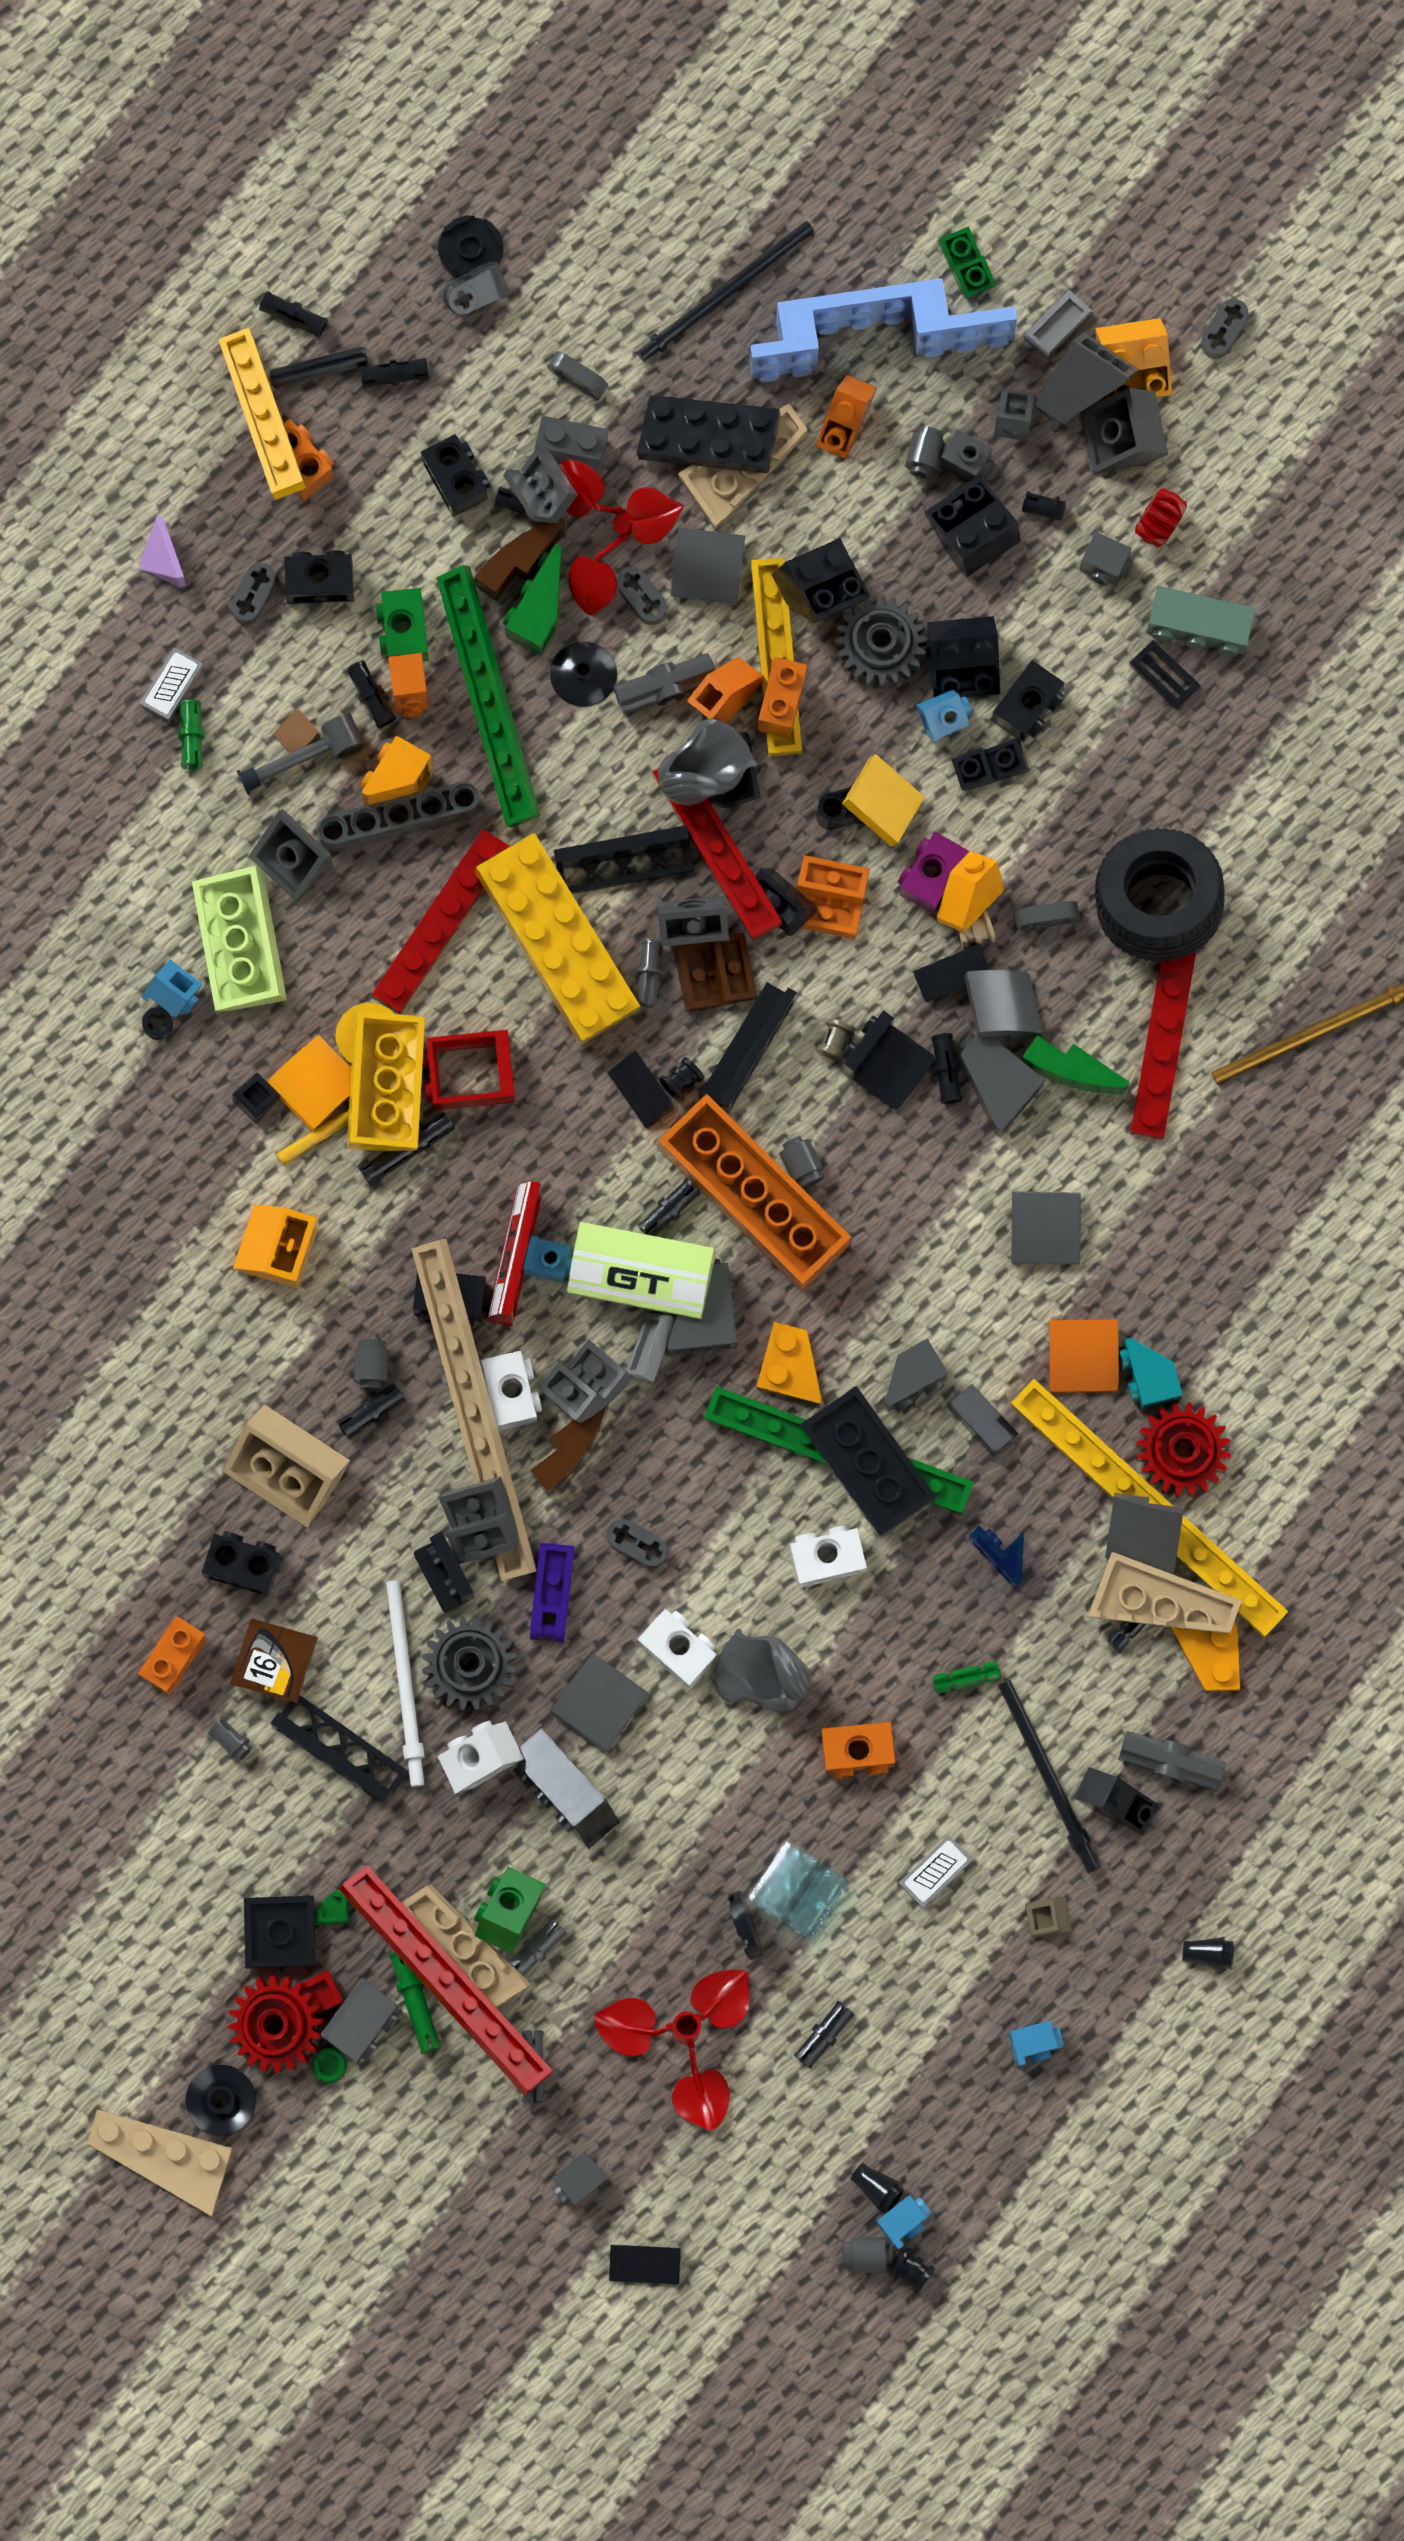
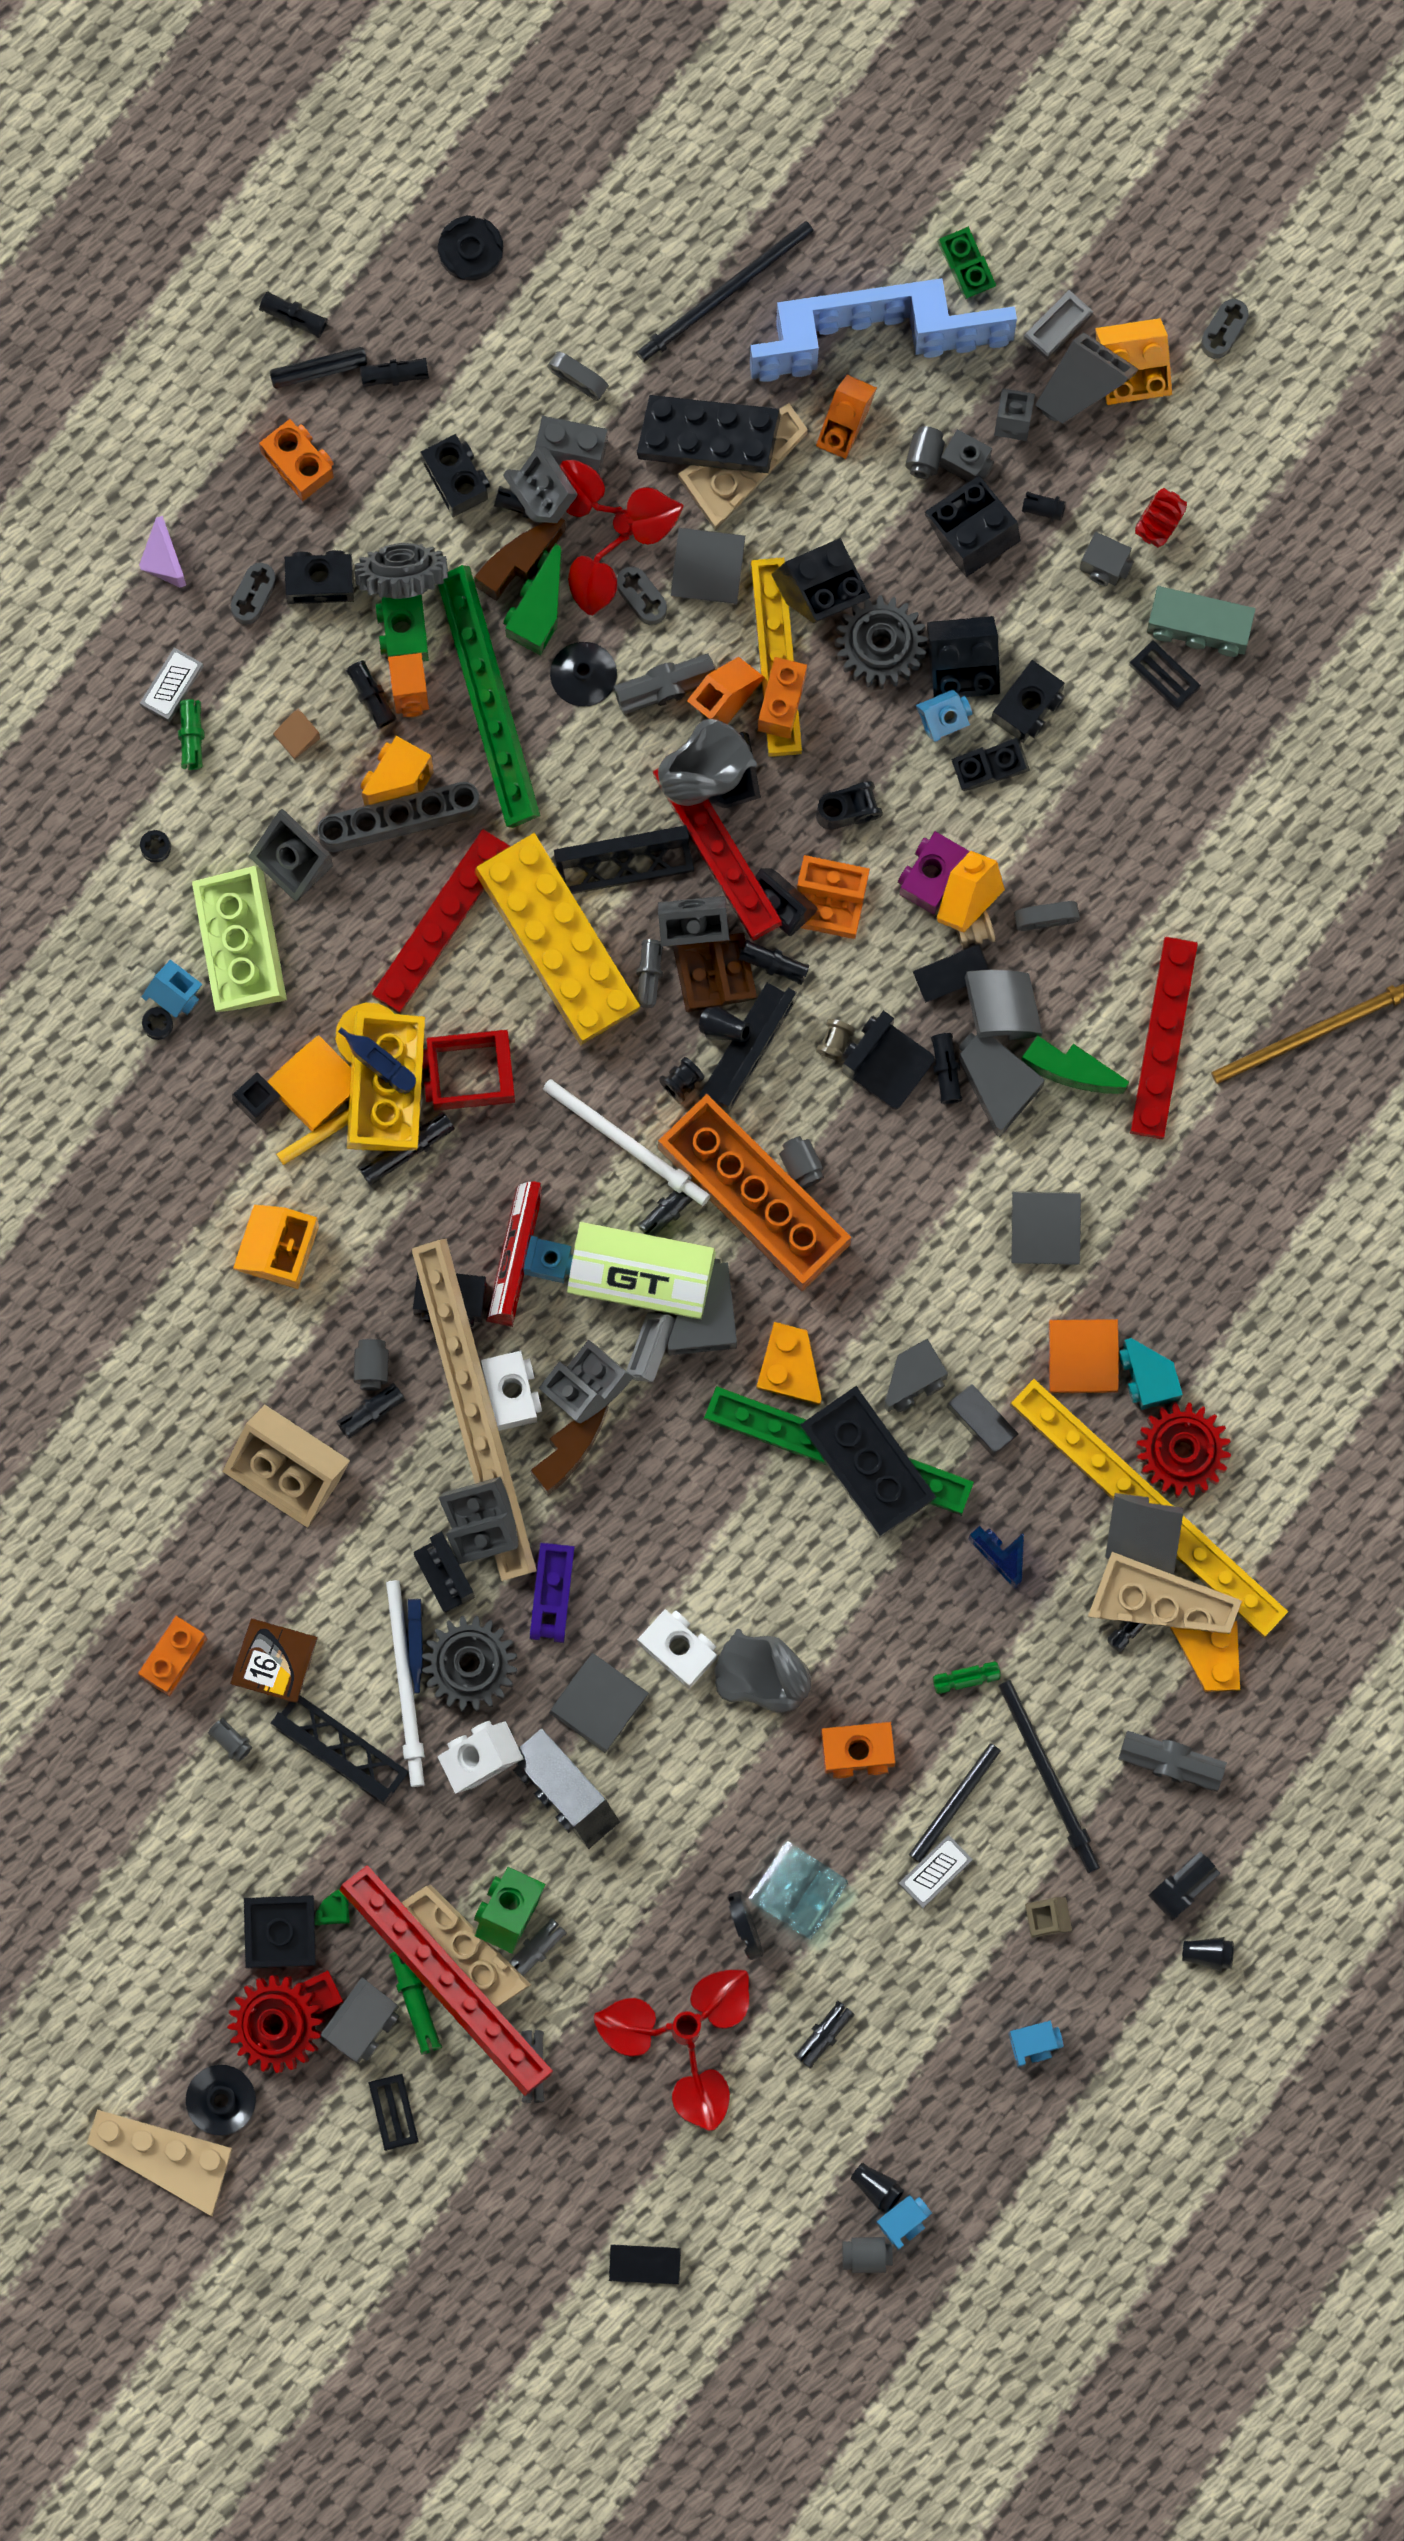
(146, 840): none -> black bush
(238, 1572): black brick -> none
(262, 413): yellow plate -> none
(329, 2065): green tile -> none
(340, 737): dark grey piece -> none
(380, 1062): none -> dark blue piece
(386, 2082): none -> black tile
(401, 570): none -> dark grey gear
(415, 1641): none -> dark blue piece
(481, 287): dark grey piece -> none
(578, 2180): dark grey brick -> none
(641, 1089): black slope -> none
(641, 1536): dark grey beam -> none
(677, 1179): none -> white bar
(722, 1025): none -> black cone
(773, 962): none -> black pin
(812, 1570): white brick -> none
(883, 800): yellow tile -> none
(911, 2270): black bush -> none
(954, 1802): none -> black bar
(1116, 1800): black slope -> none
(1124, 431): dark grey slope -> none
(1160, 854): black tyre -> none
(1178, 1891): none -> black piece

